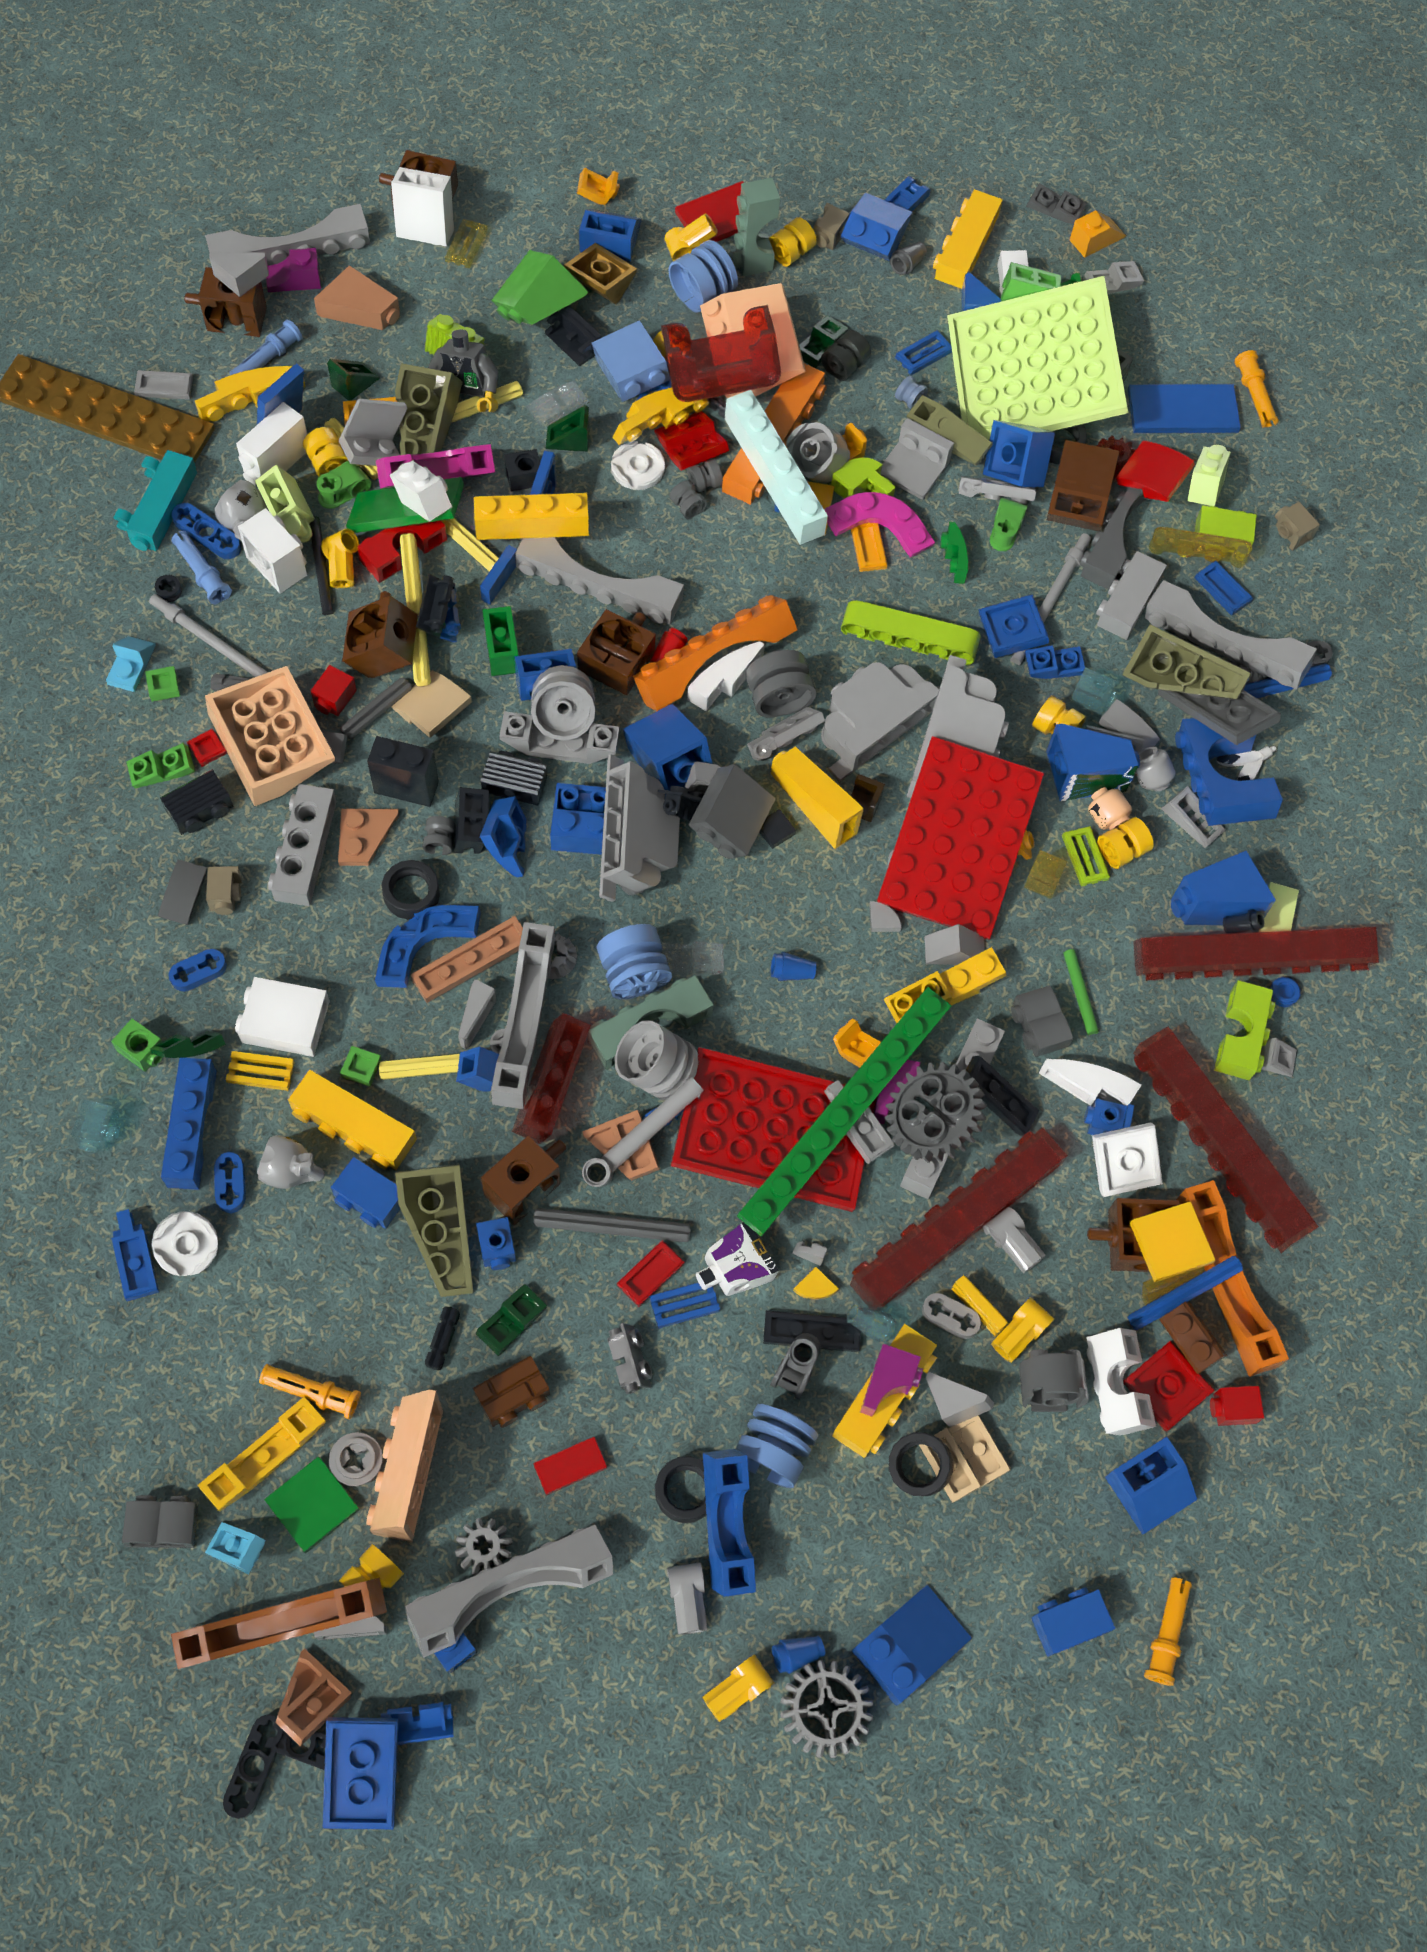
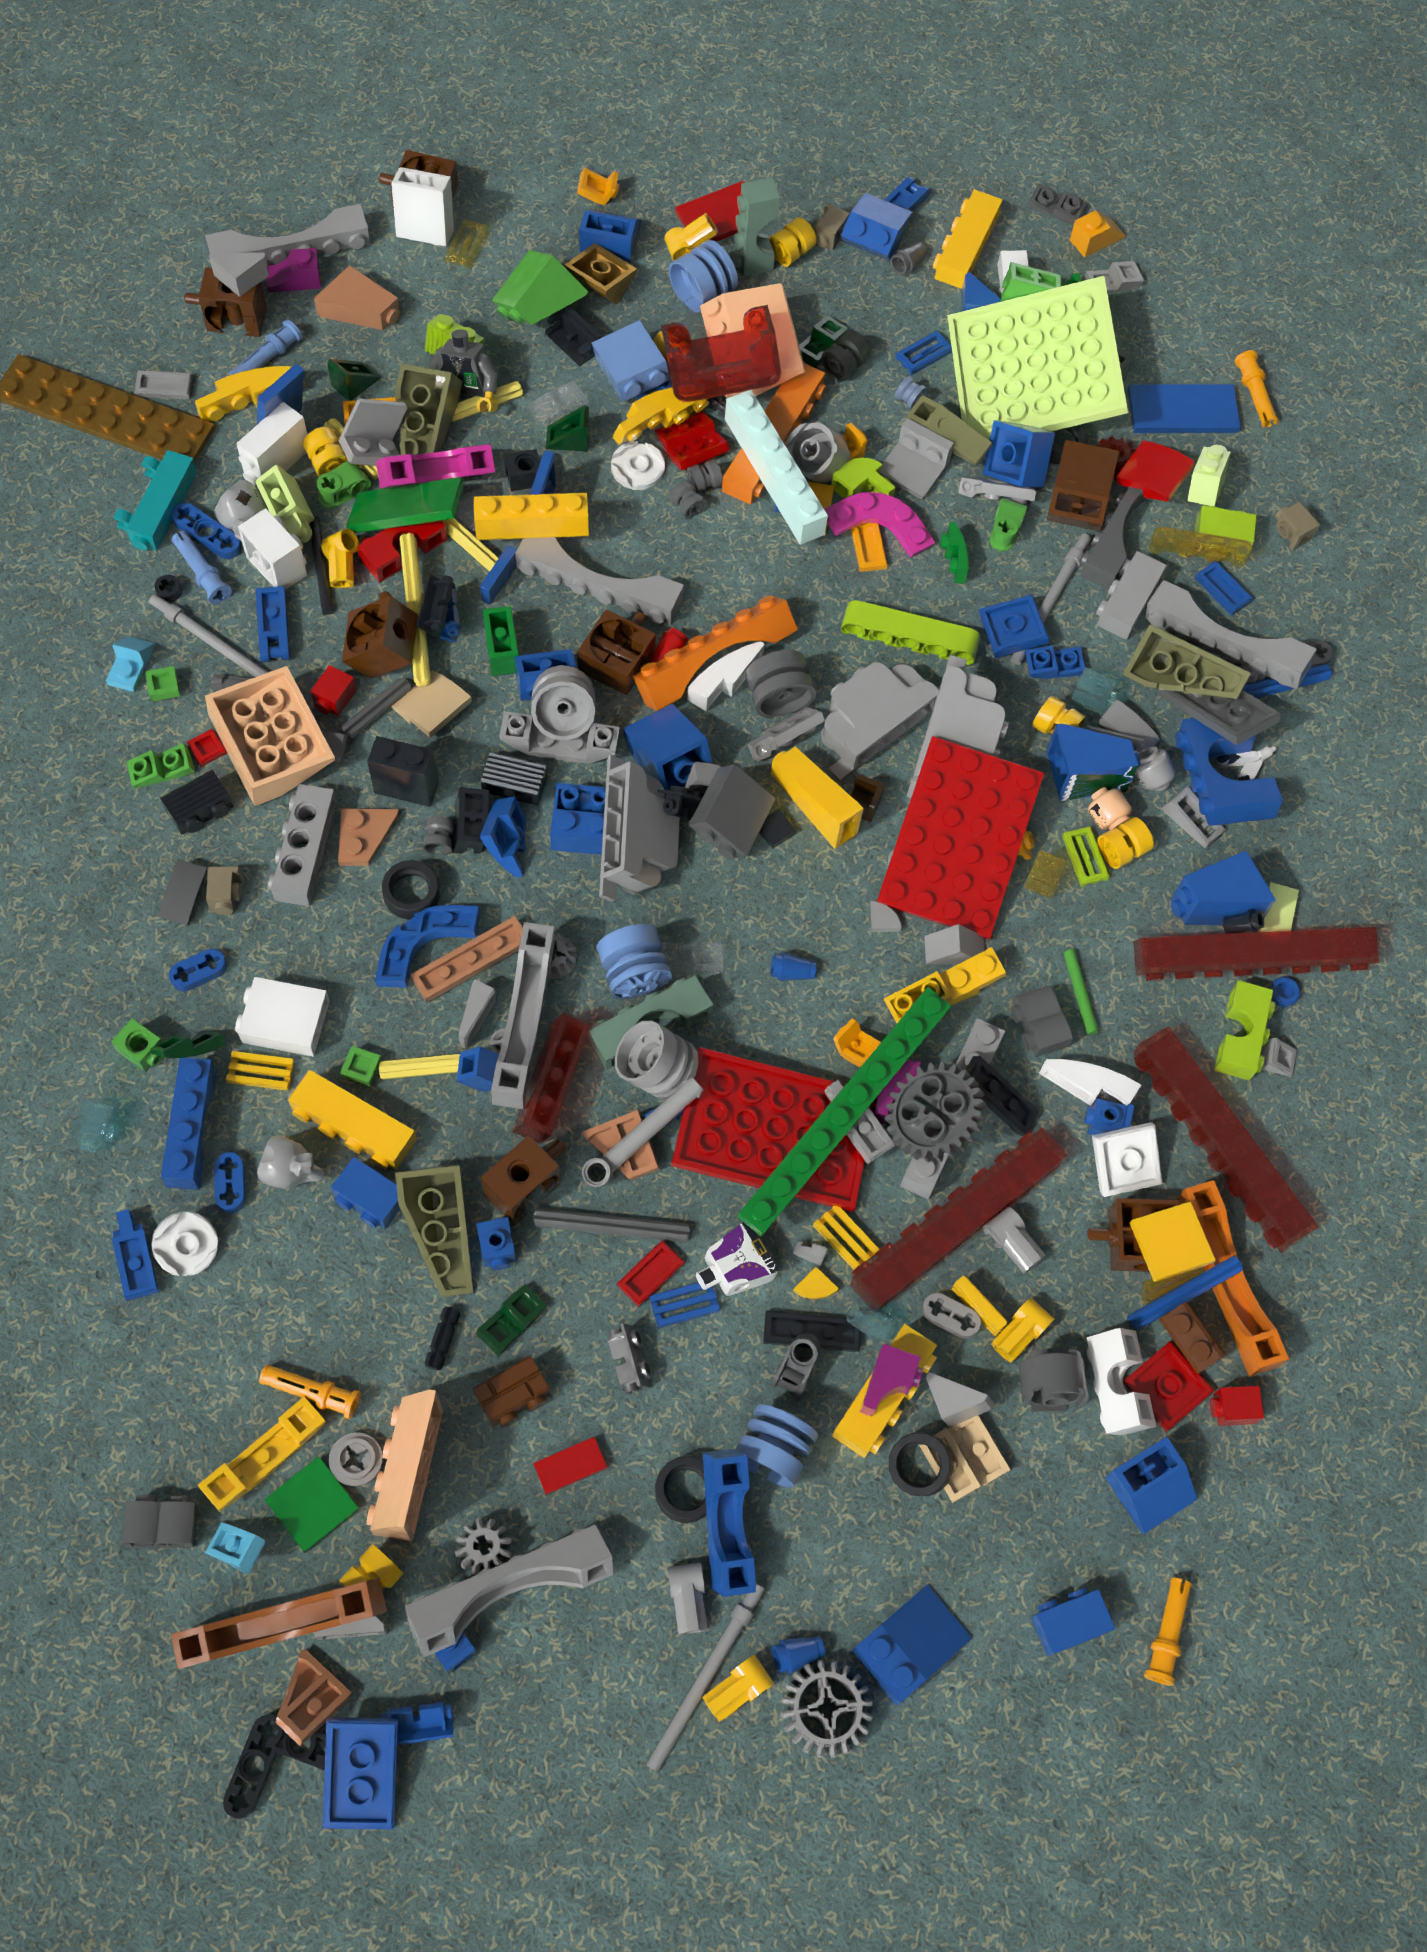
(272, 623): none -> blue plate
(421, 490): white brick -> none
(740, 1617): none -> light grey bar
(828, 1217): none -> yellow tile

